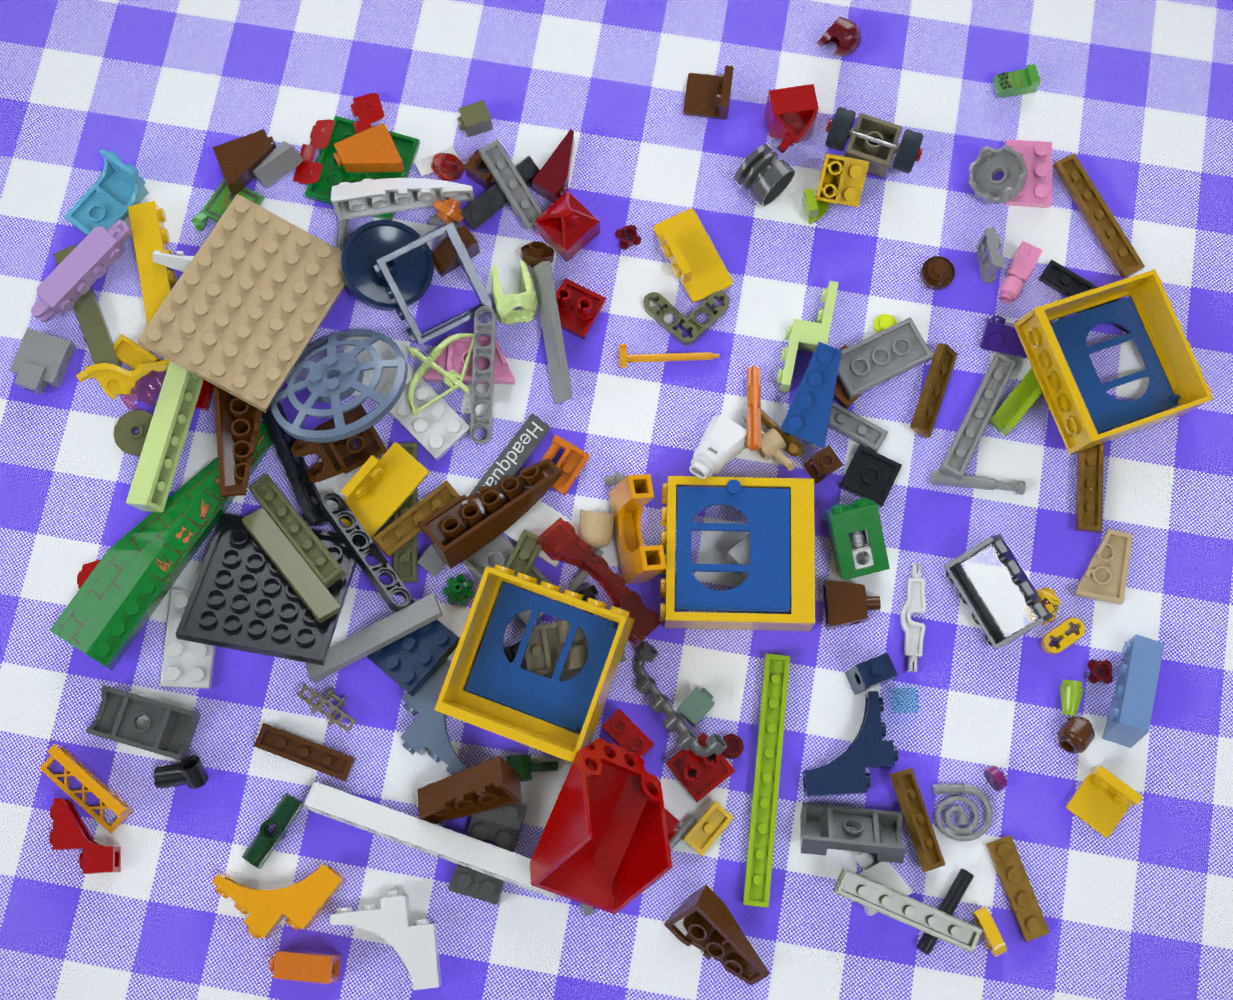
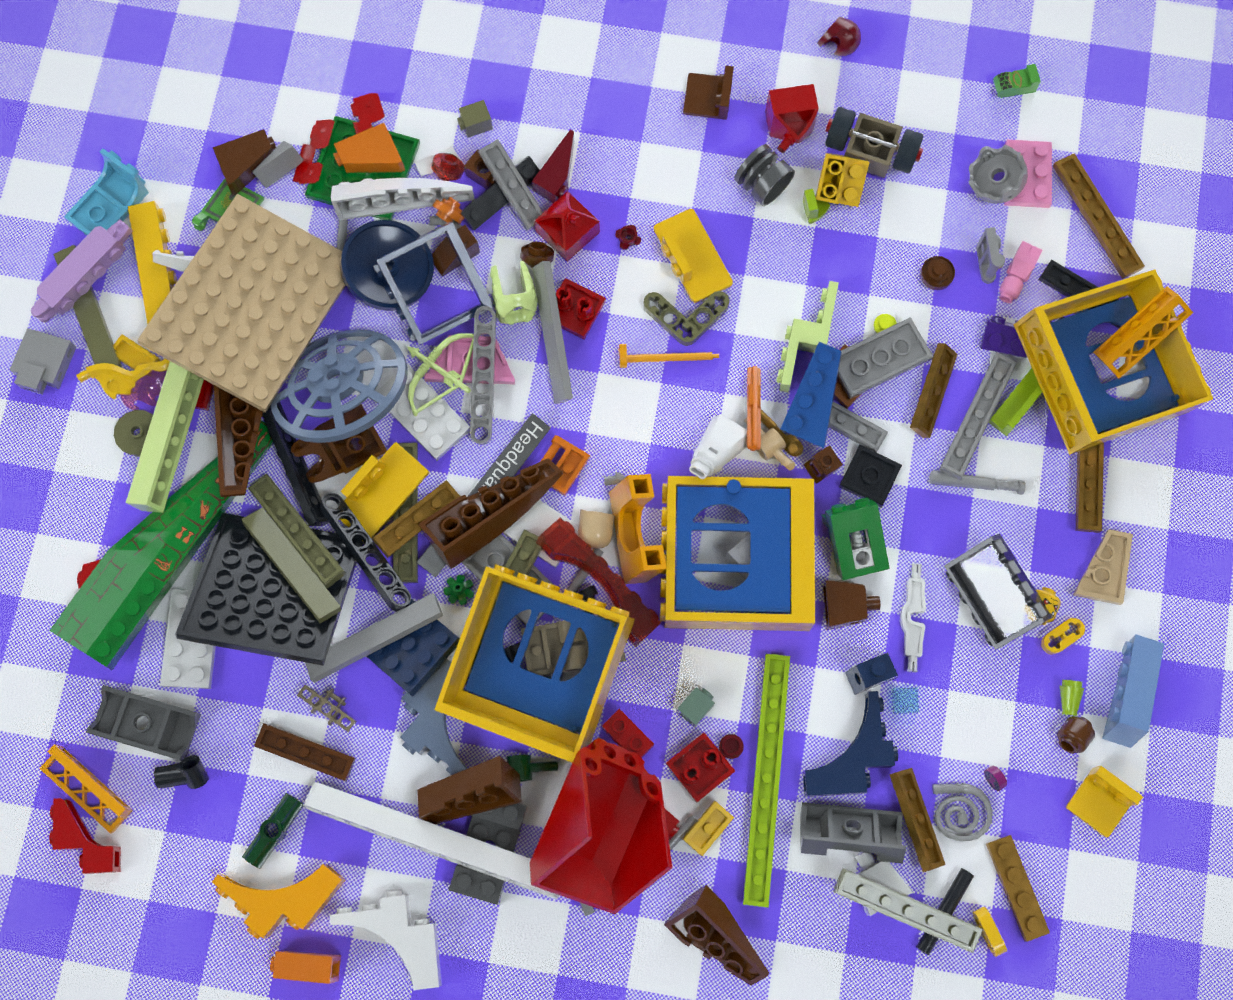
(674, 720): dark grey bar -> none
(1105, 666): dark red plate -> none
(1140, 328): none -> light orange fence

